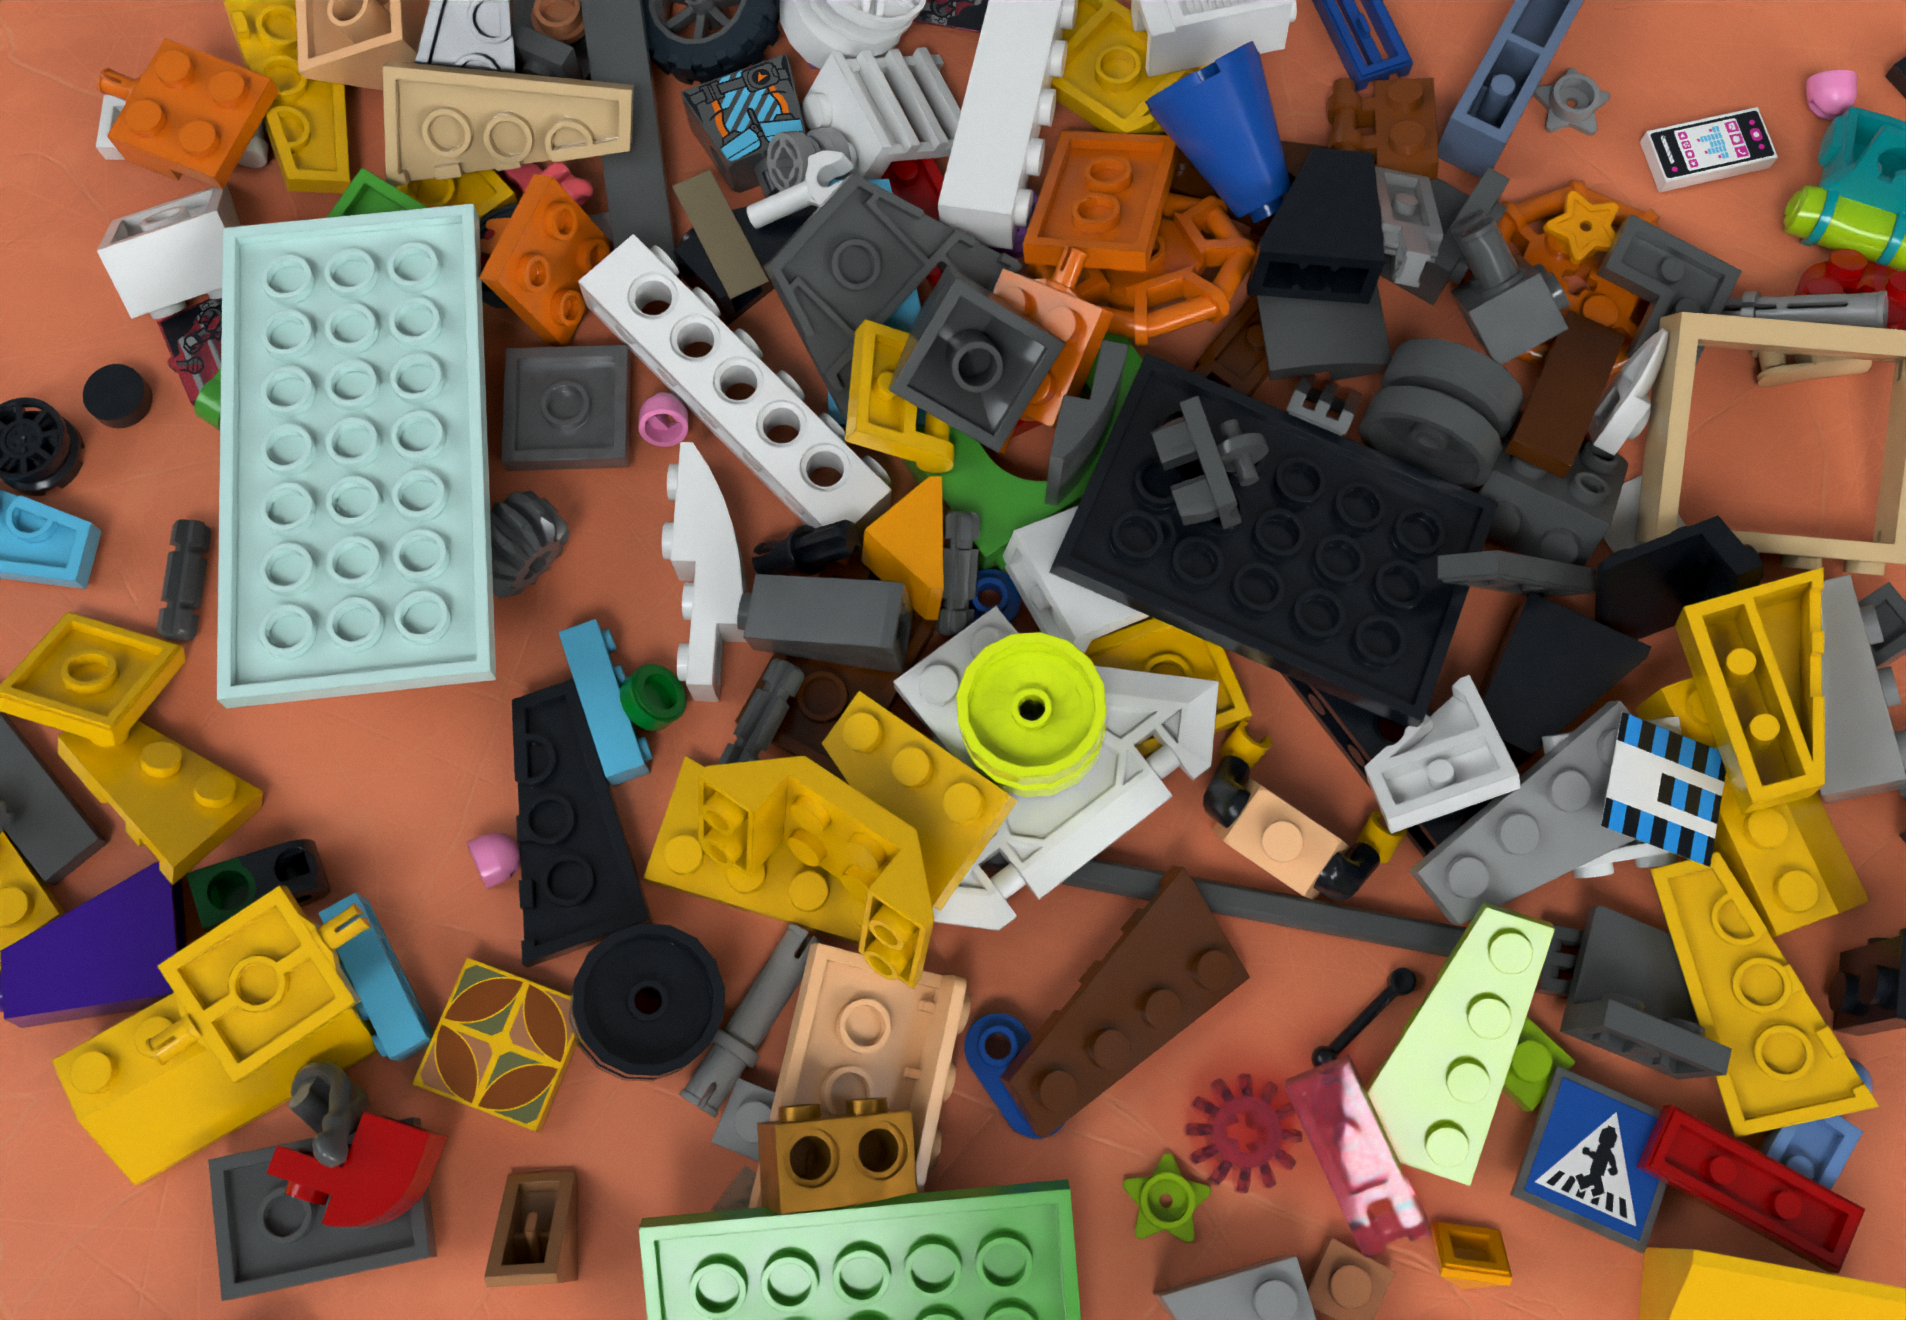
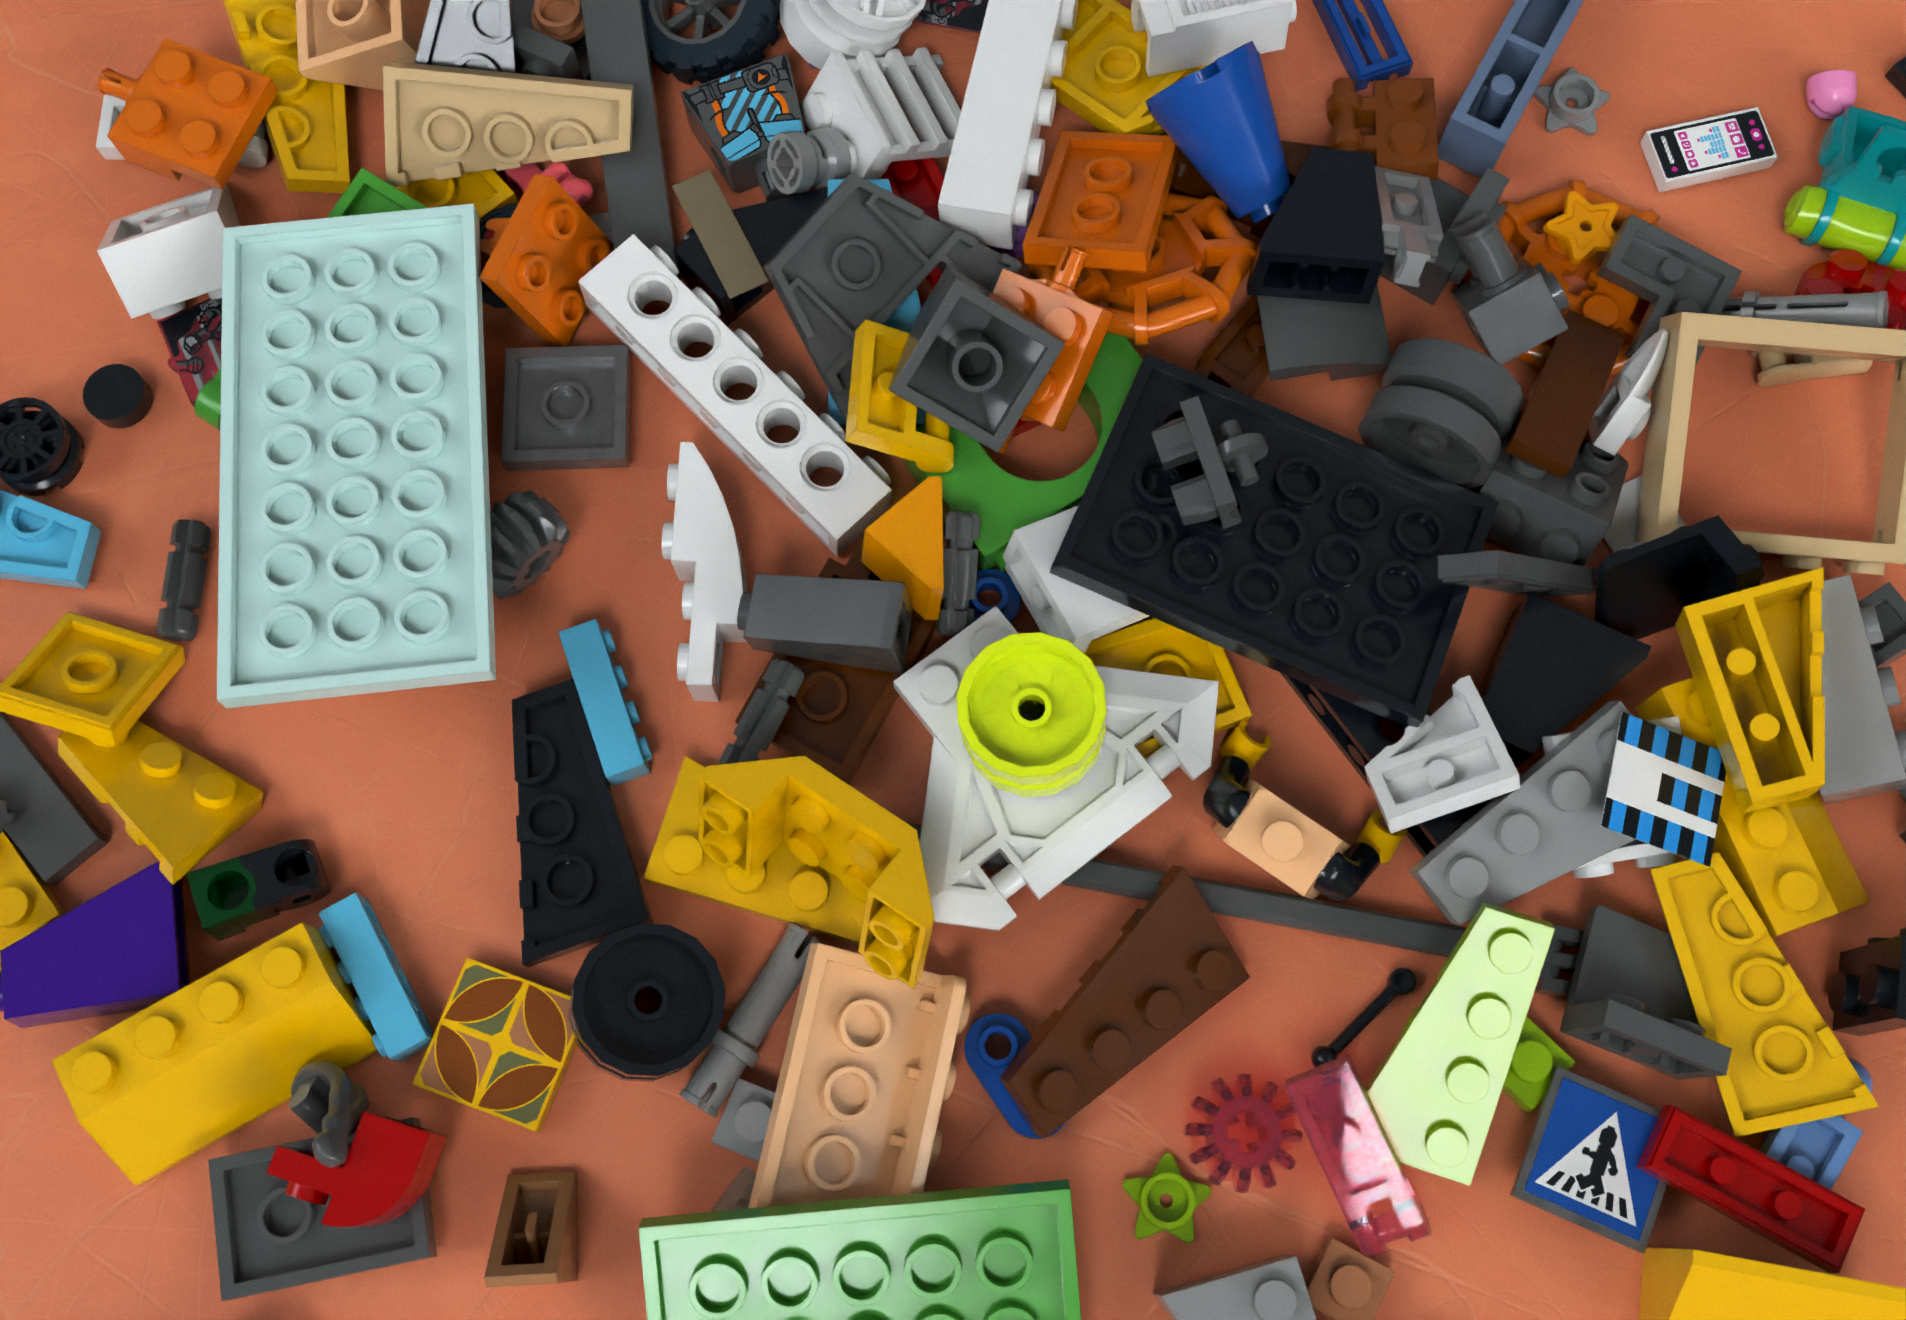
(258, 984): yellow plate -> none
(495, 857): bright pink hinge -> none
(652, 697): green tile -> none
(655, 423): bright pink hinge -> none
(807, 549): black axle -> none
(813, 191): white bar -> none
(837, 1172): pearl gold brick -> none
(923, 786): yellow wing -> none
(1085, 425): dark grey slope -> none
(1325, 400): dark grey tile -> none
(1471, 1255): light orange slope -> none

